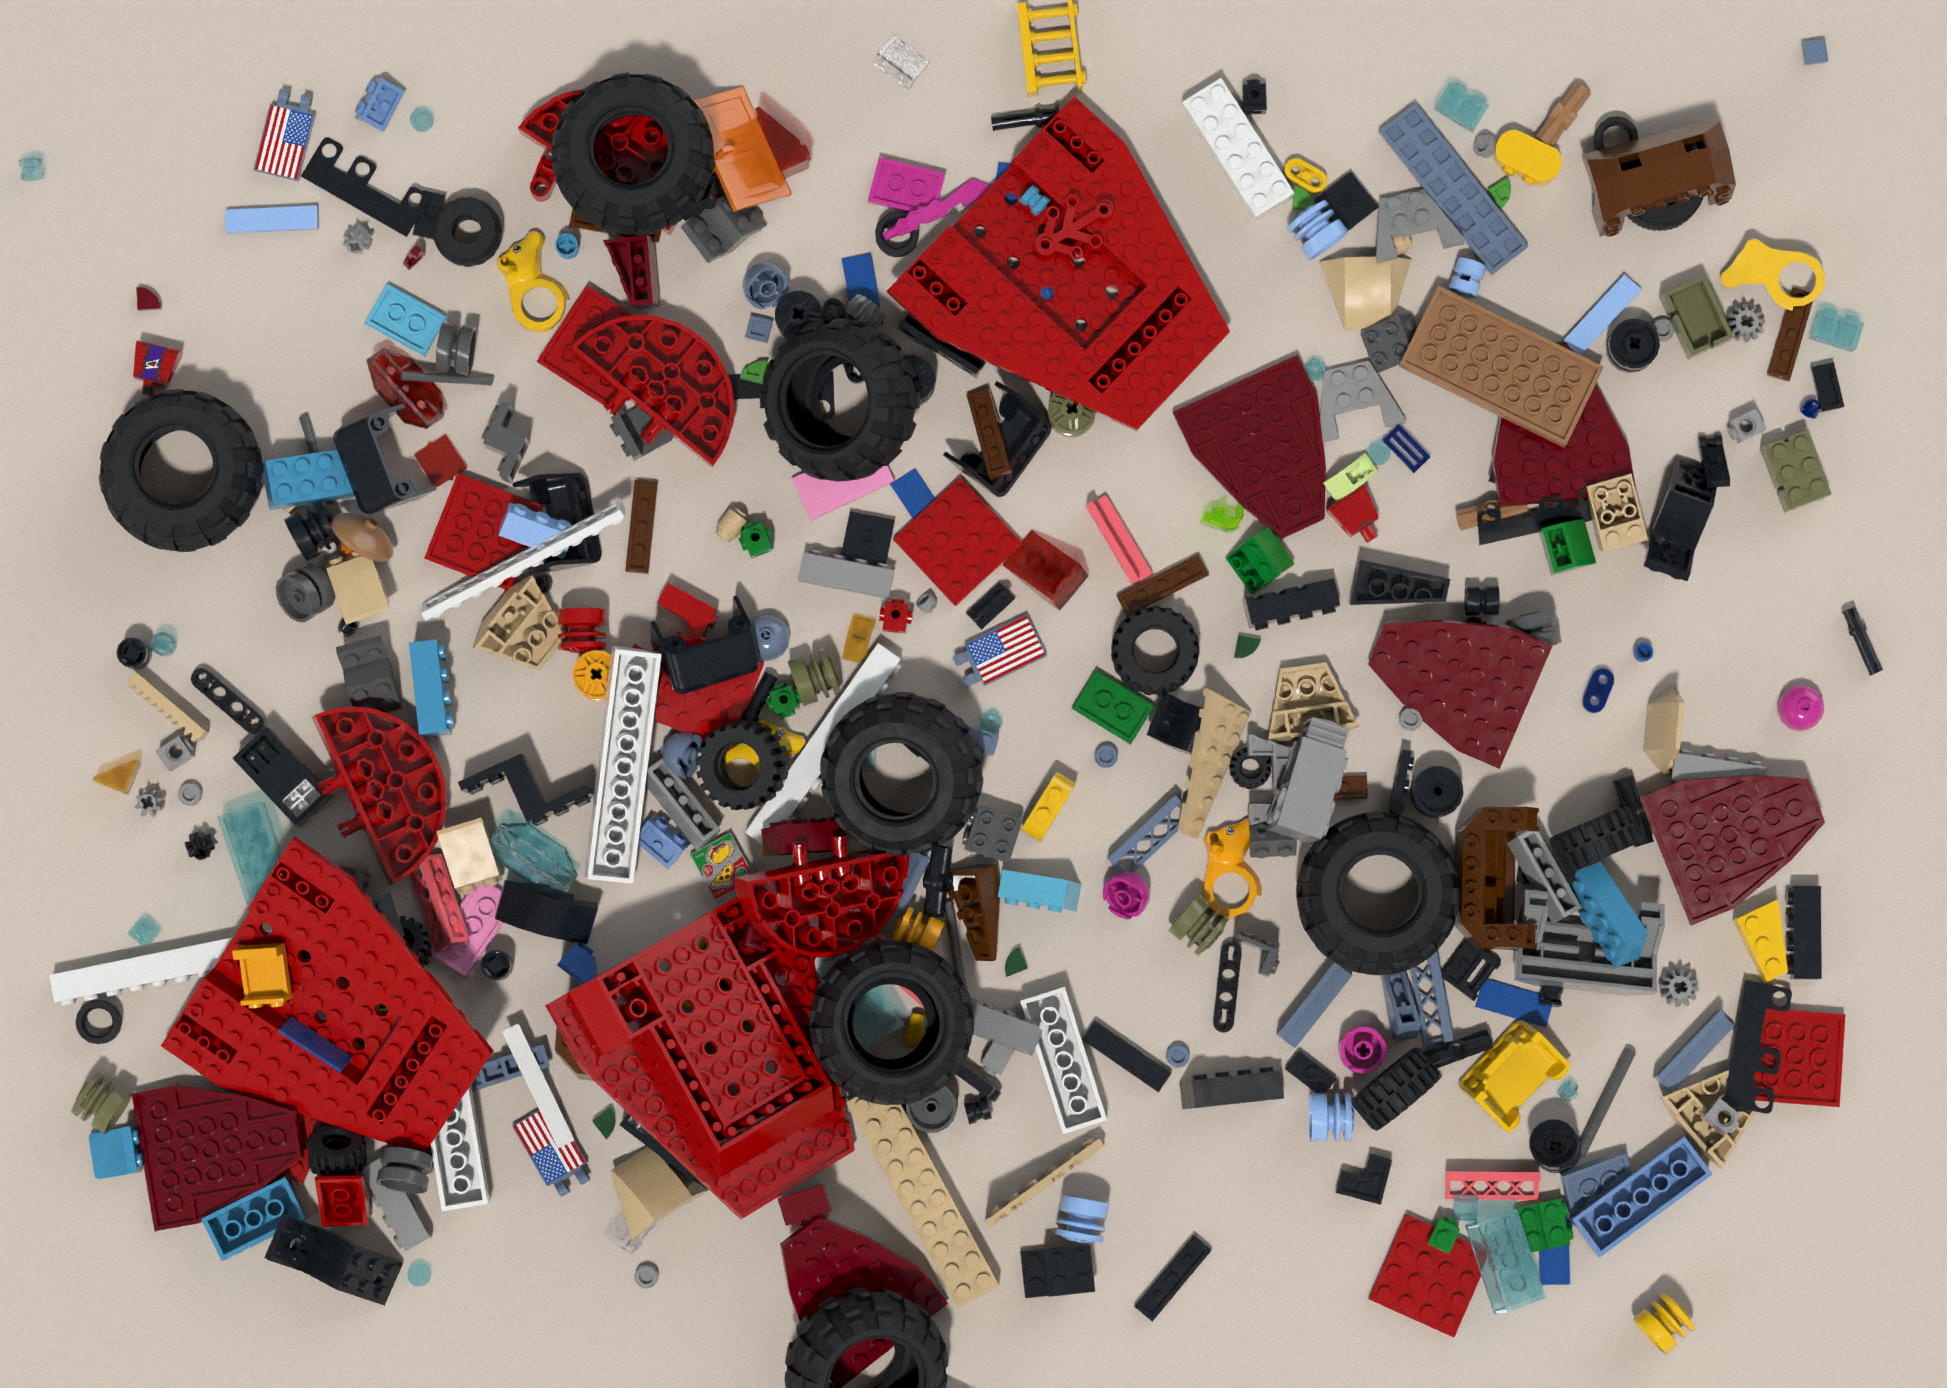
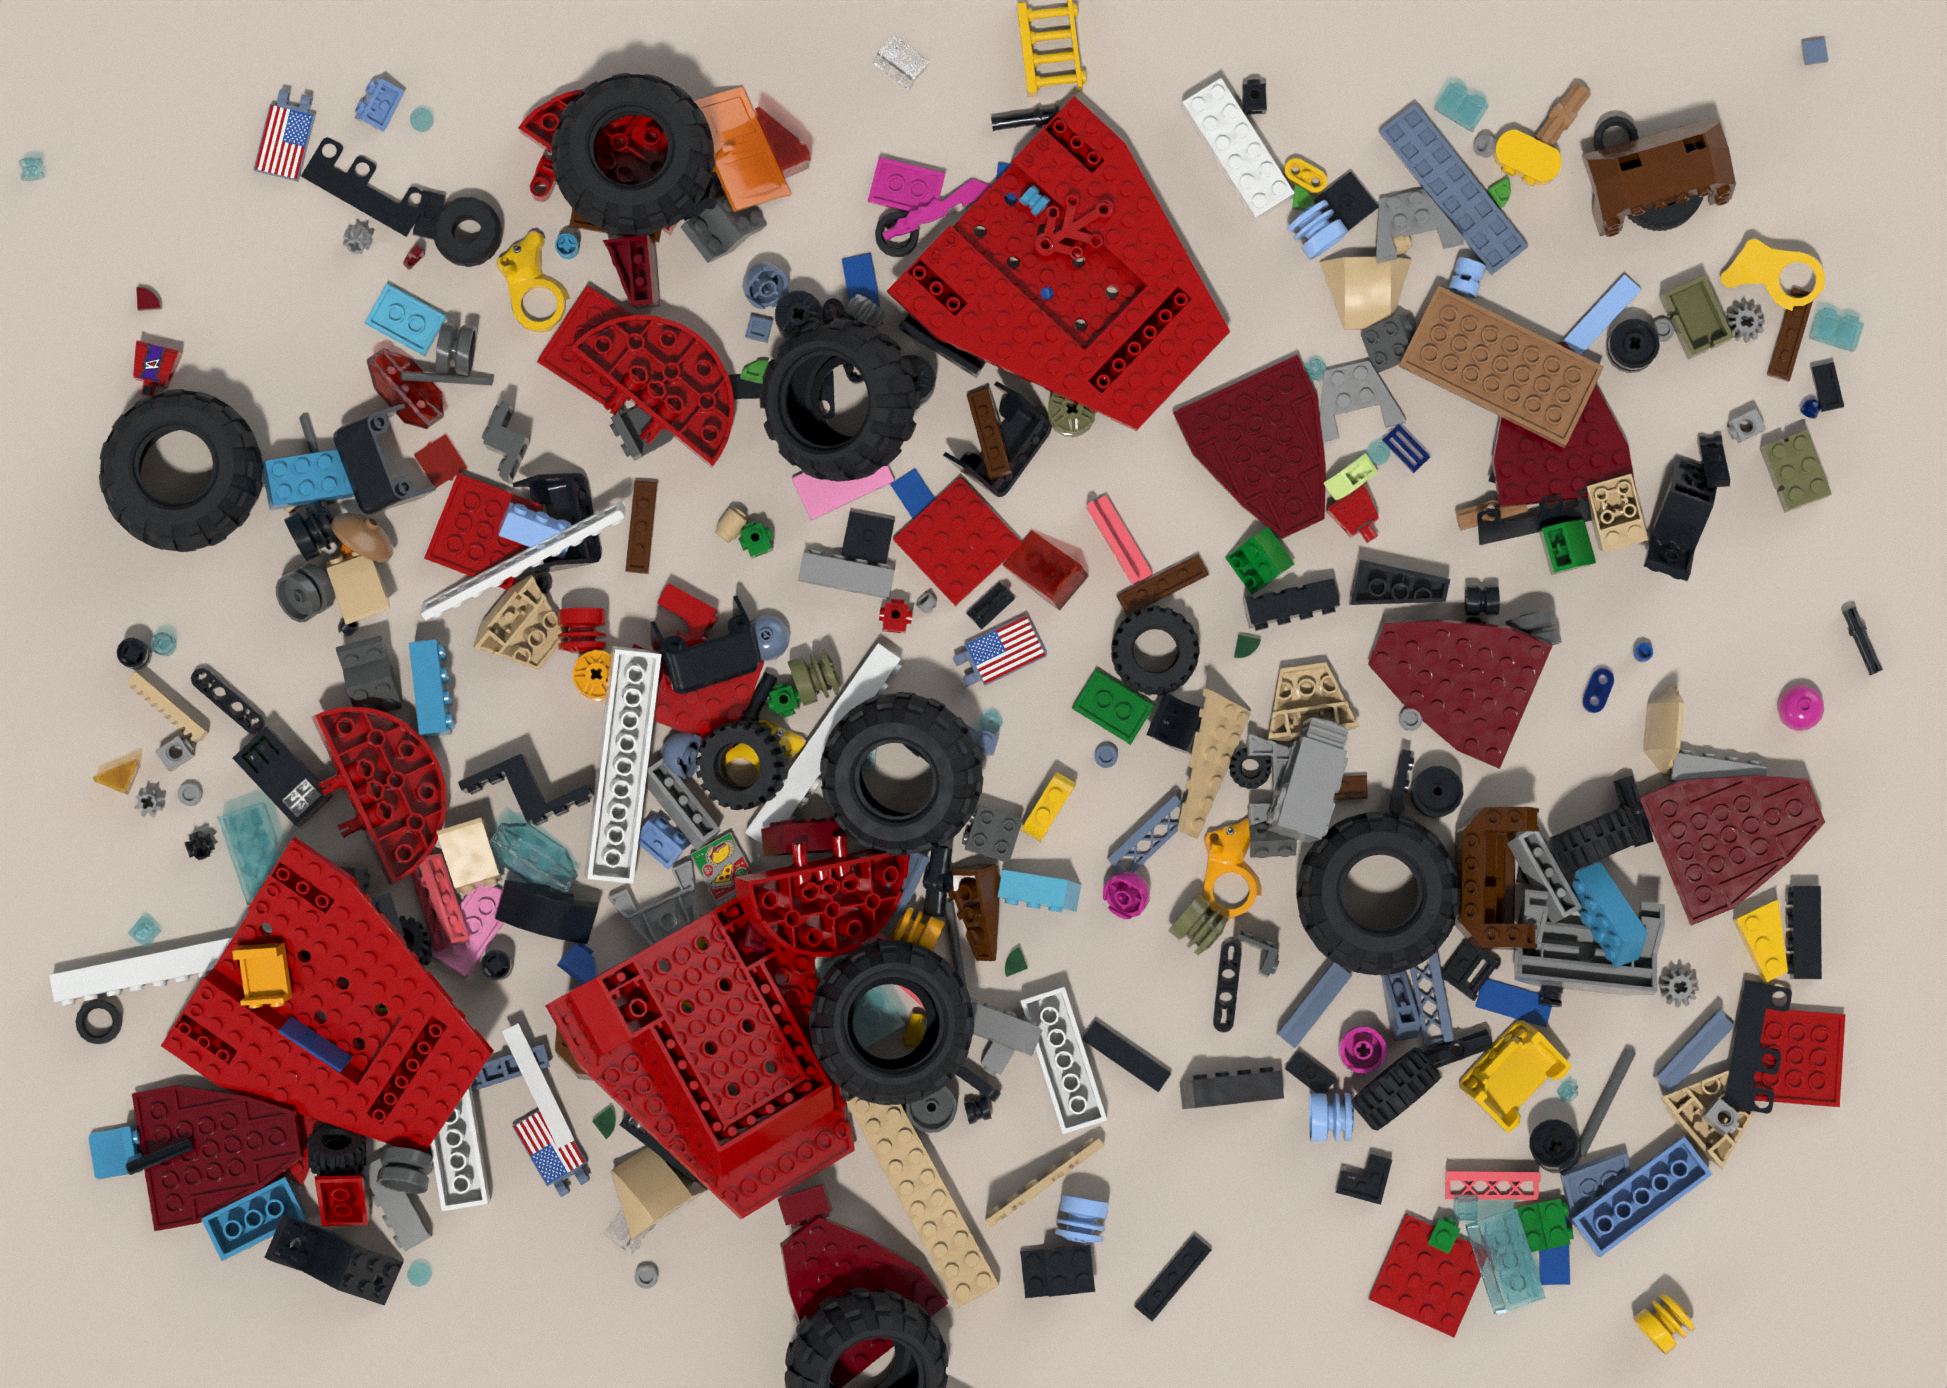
(98, 1101): olive wheel -> none
(159, 1156): none -> black axle
(271, 219): light blue tile -> none
(666, 915): none -> light grey wing
(858, 639): clear yellow slope -> none
(1177, 1055): sand blue tile -> none
(1219, 520): clear neon green hand -> none

